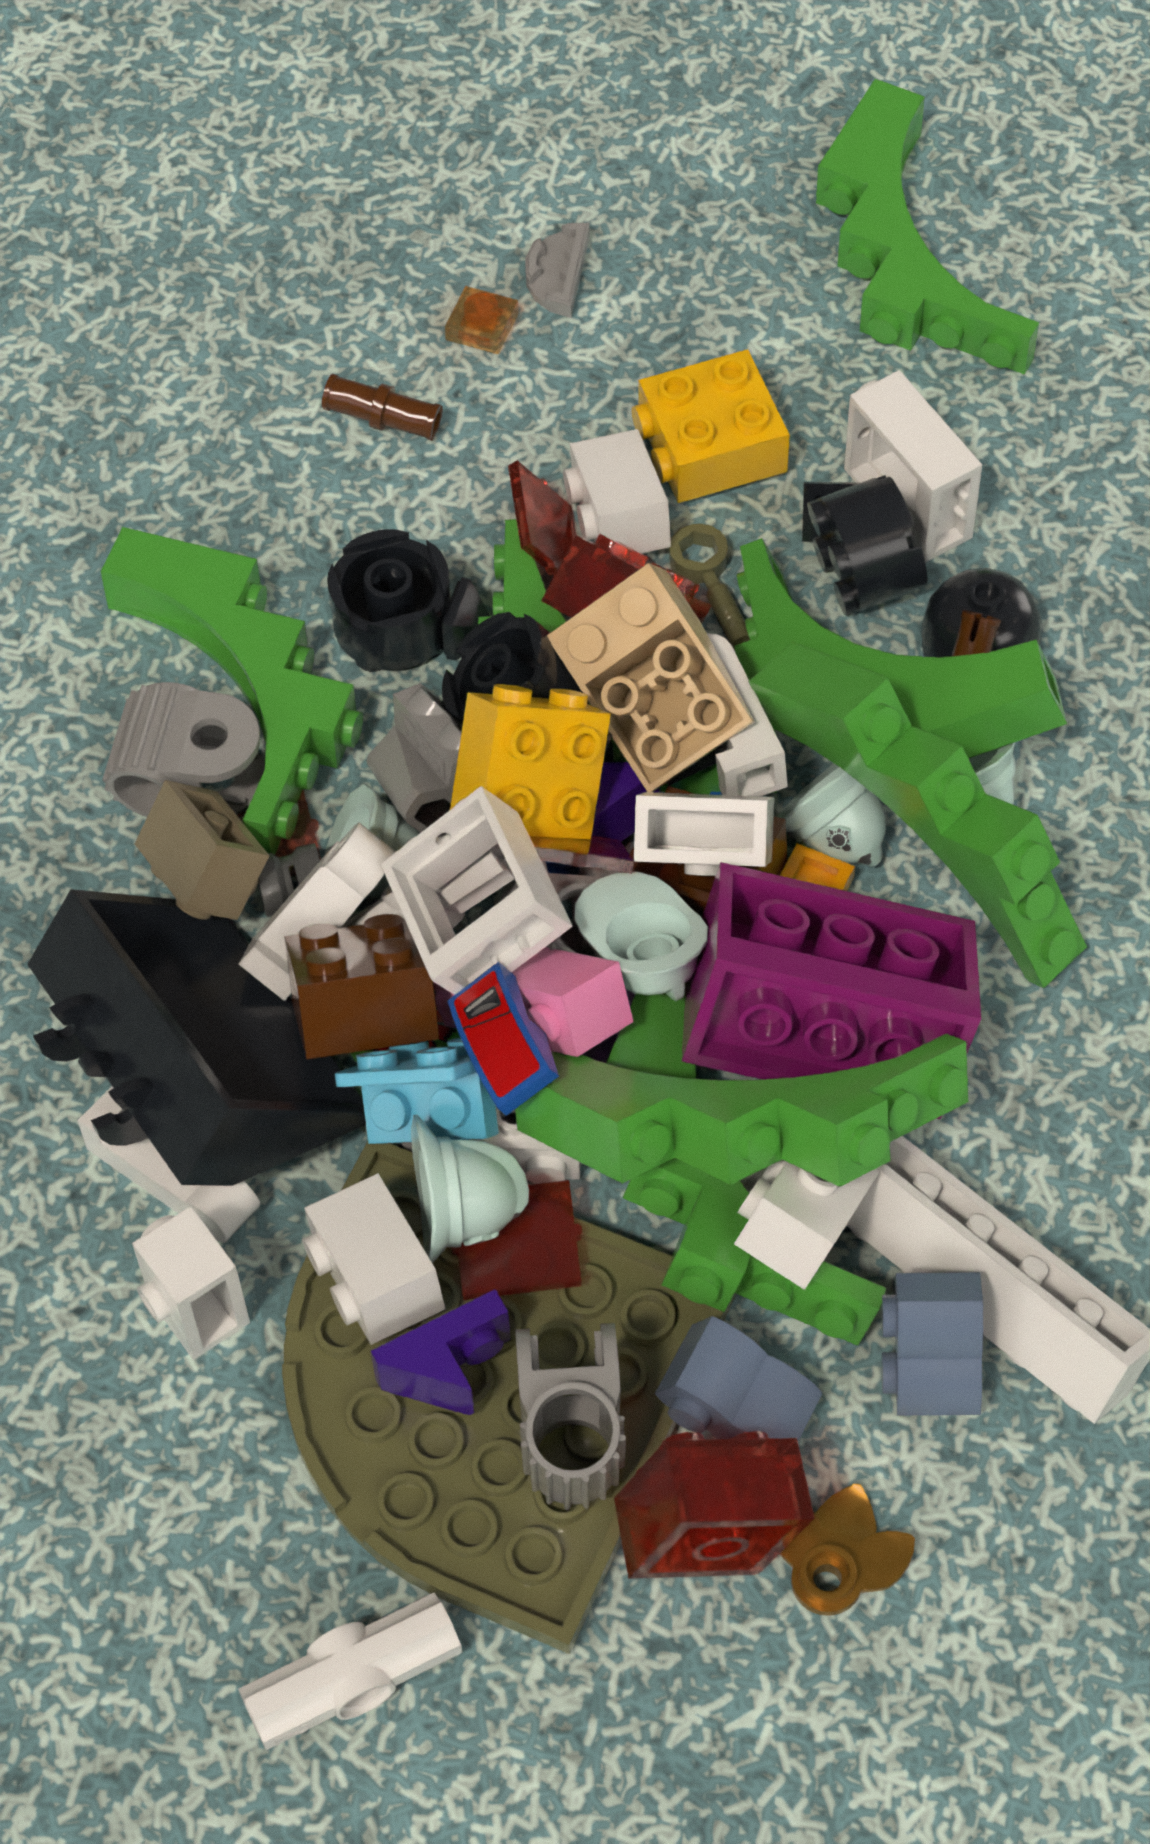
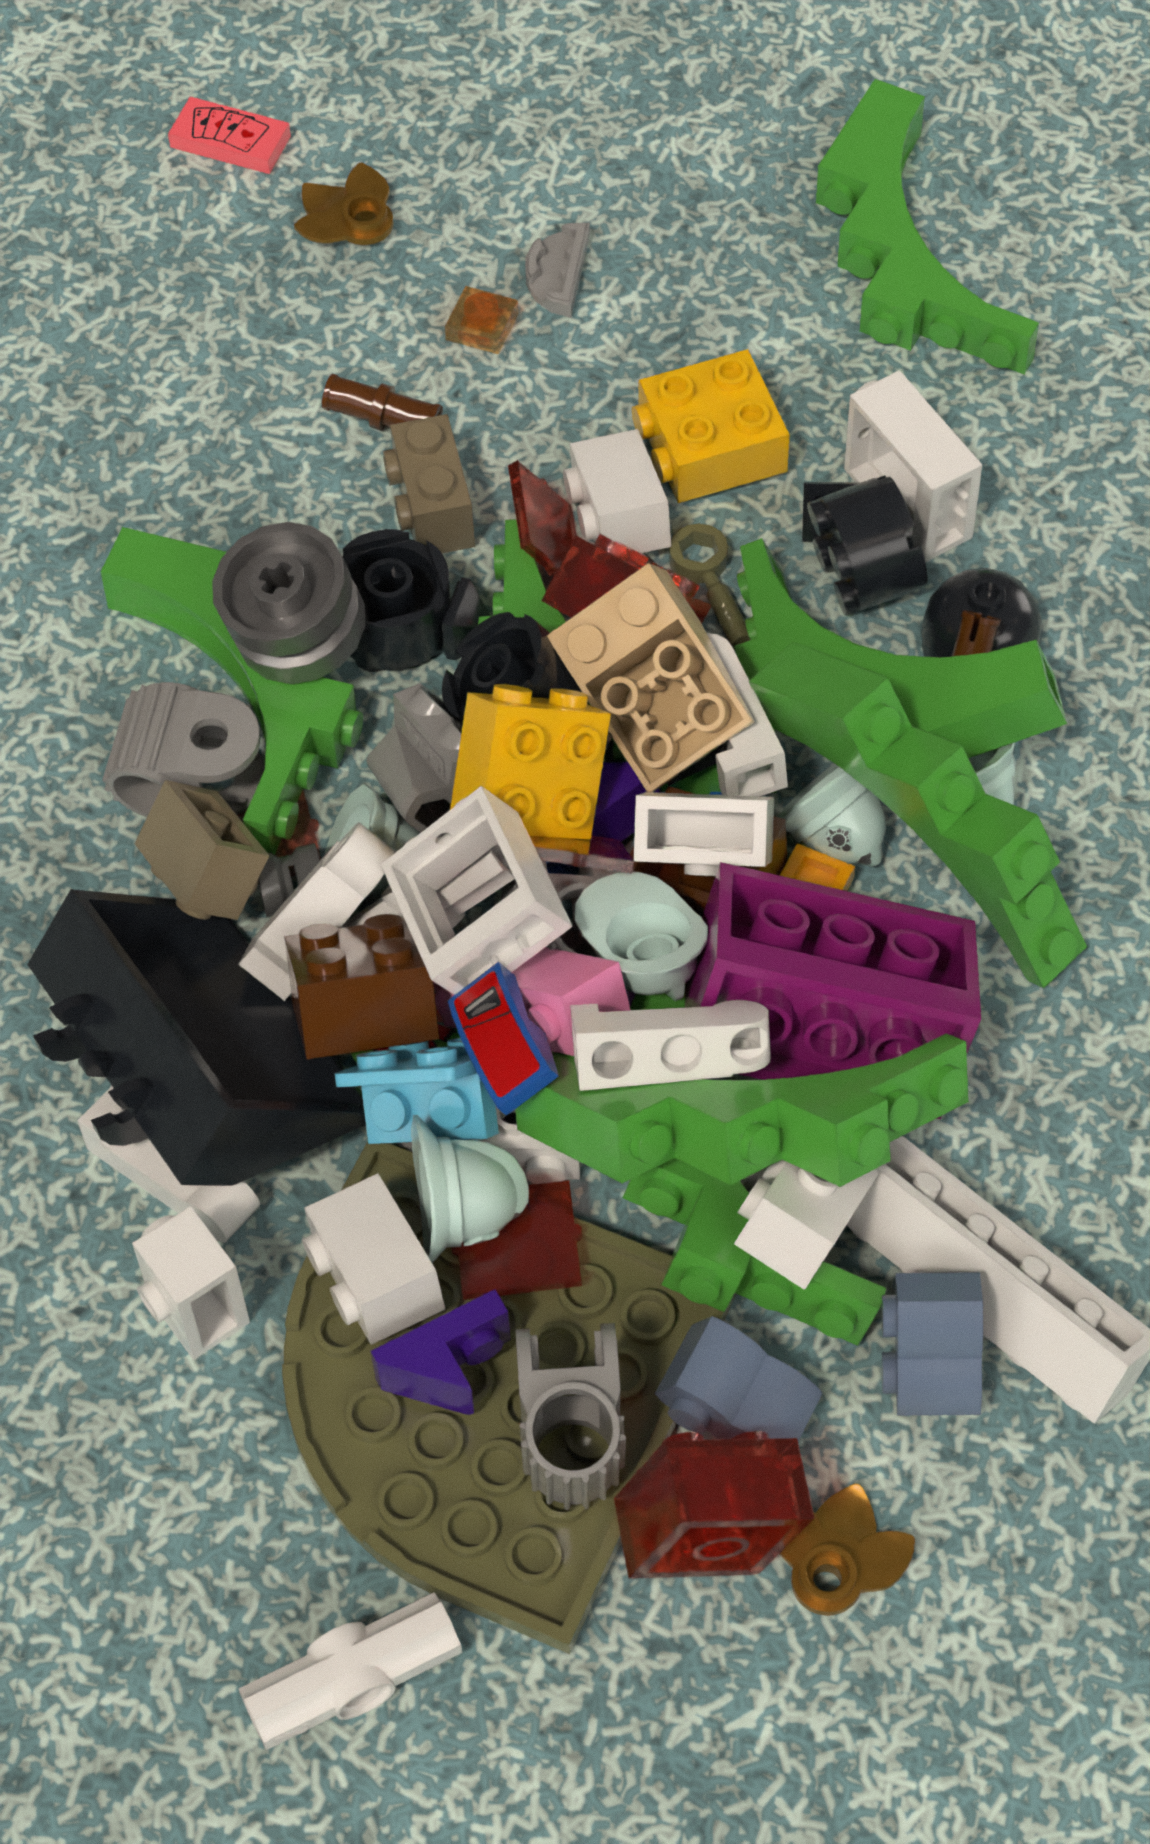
(229, 135): none -> coral tile
(289, 602): none -> flat silver wheel
(347, 212): none -> pearl gold plate
(431, 484): none -> dark tan brick
(668, 1043): none -> white leg

